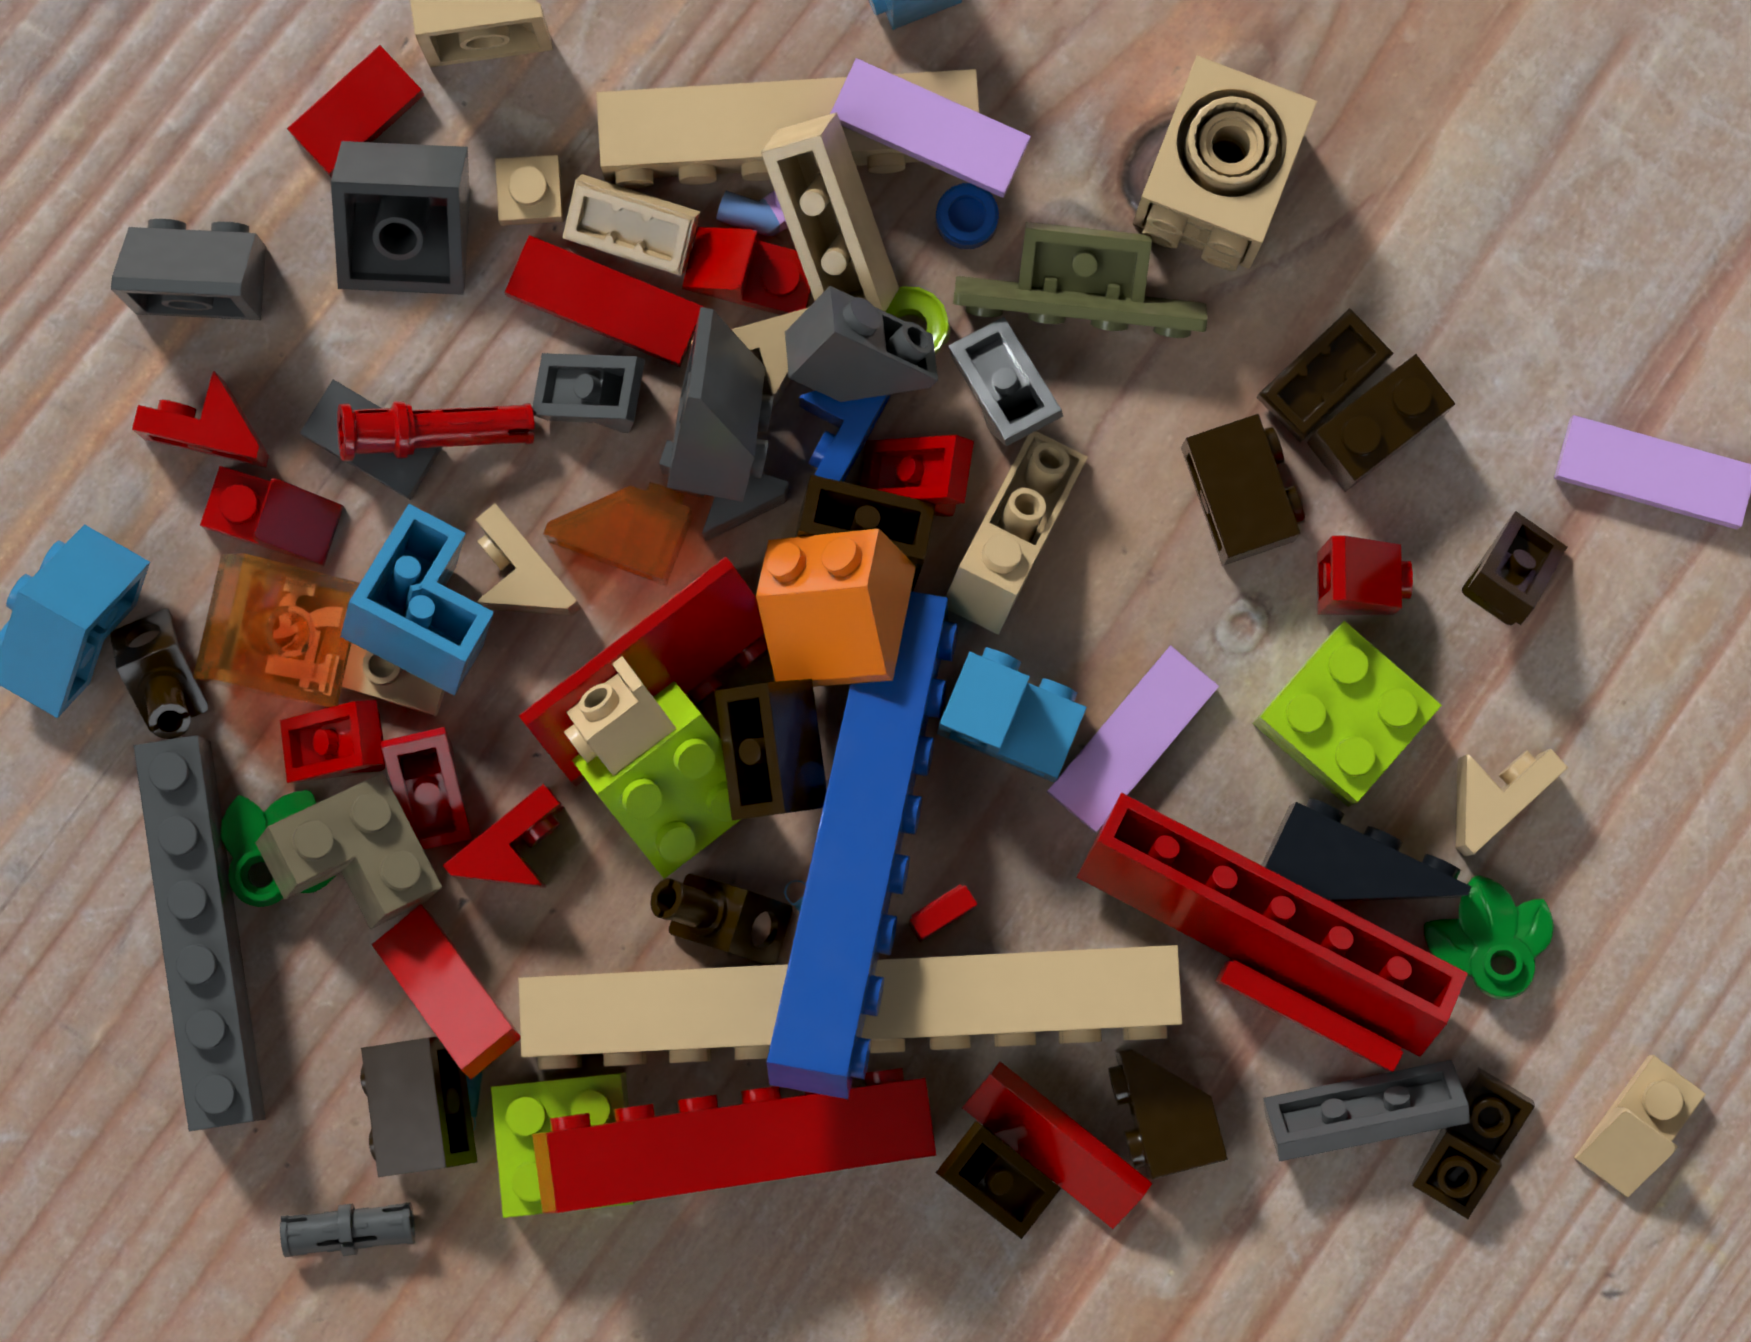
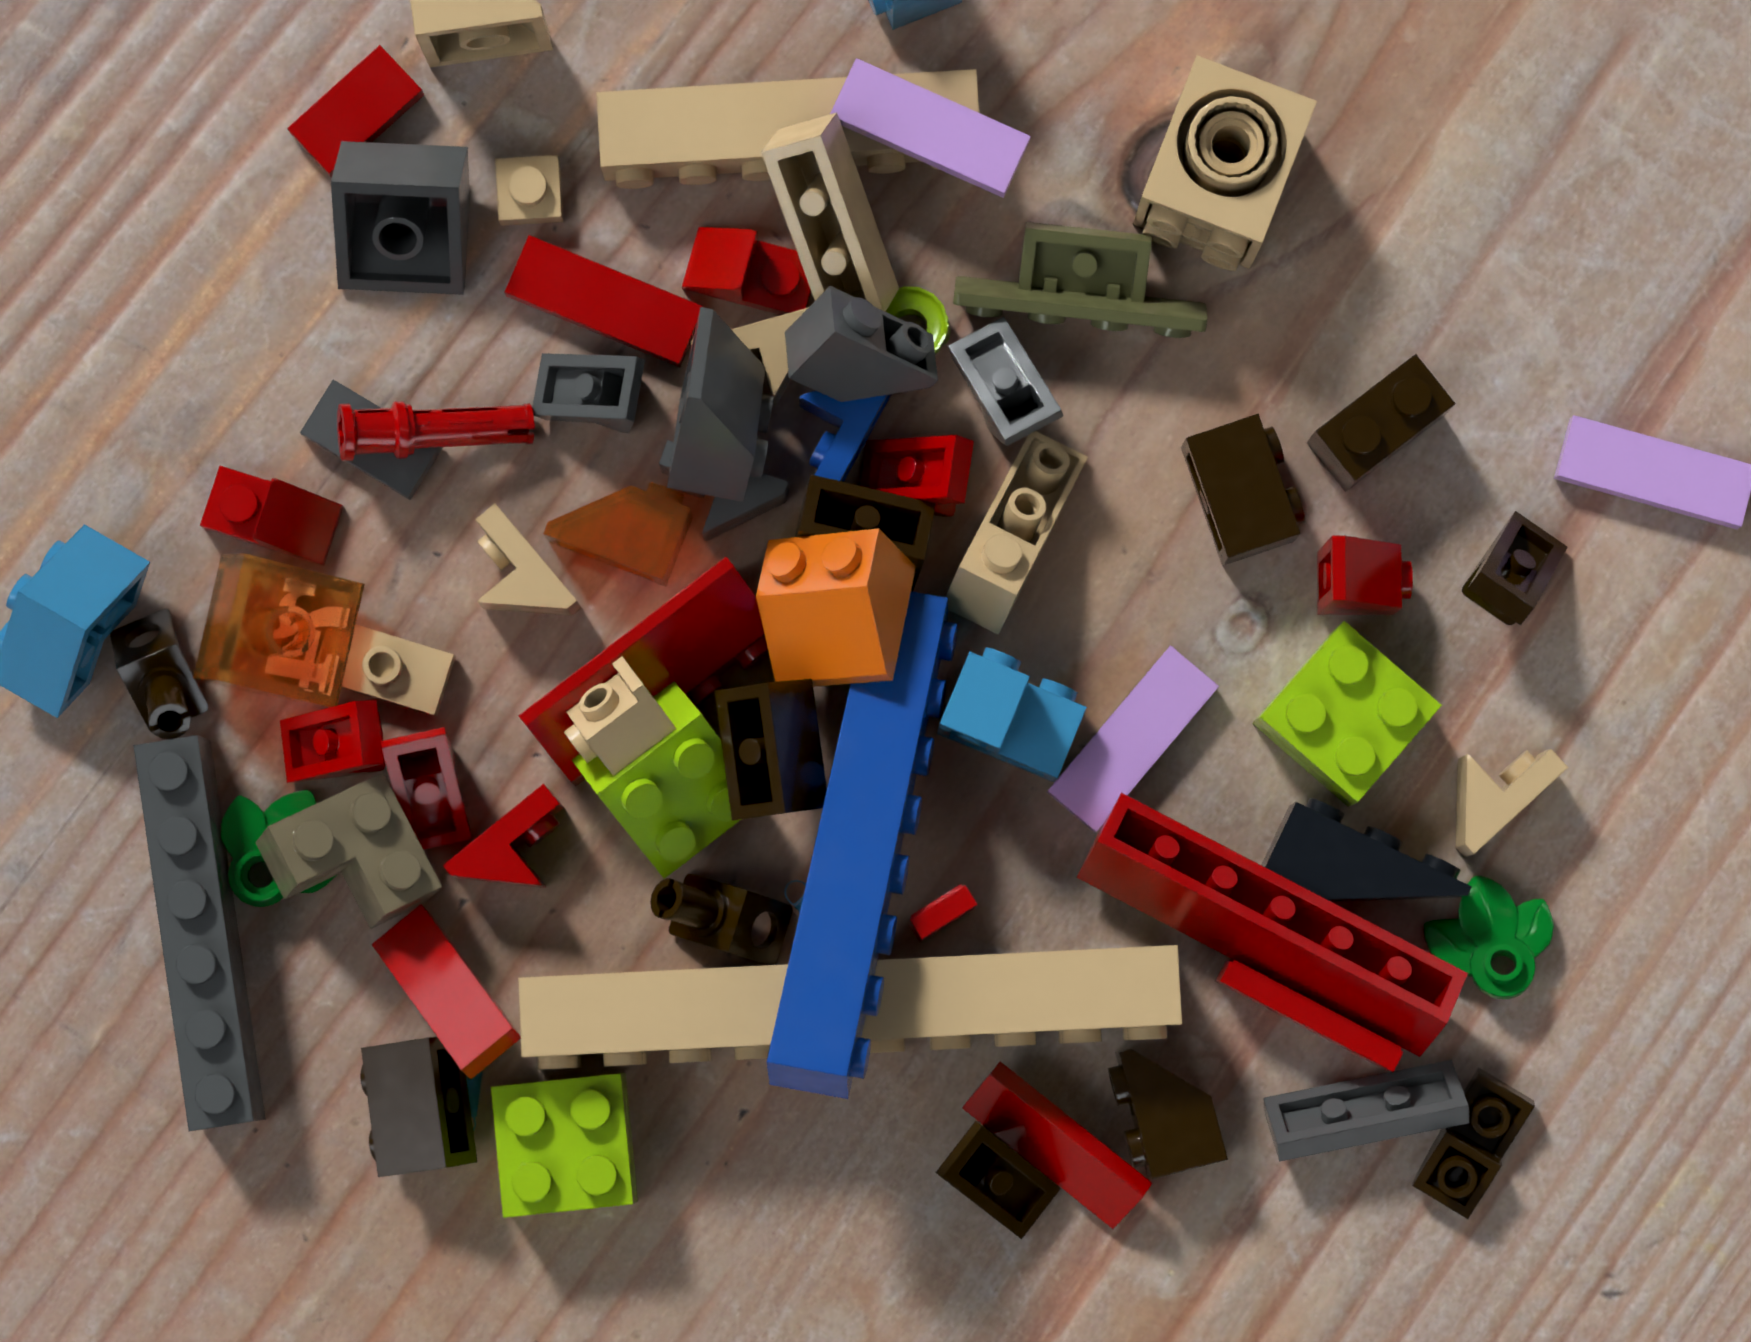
(191, 271): dark grey slope -> none
(219, 431): red slope -> none
(347, 1229): dark grey pin -> none
(409, 613): dark azure brick -> none
(631, 224): tan plate -> none
(730, 1144): red brick -> none
(745, 213): medium blue arm -> none
(967, 216): blue tile -> none
(1324, 375): dark brown plate -> none
(1640, 1126): tan slope -> none

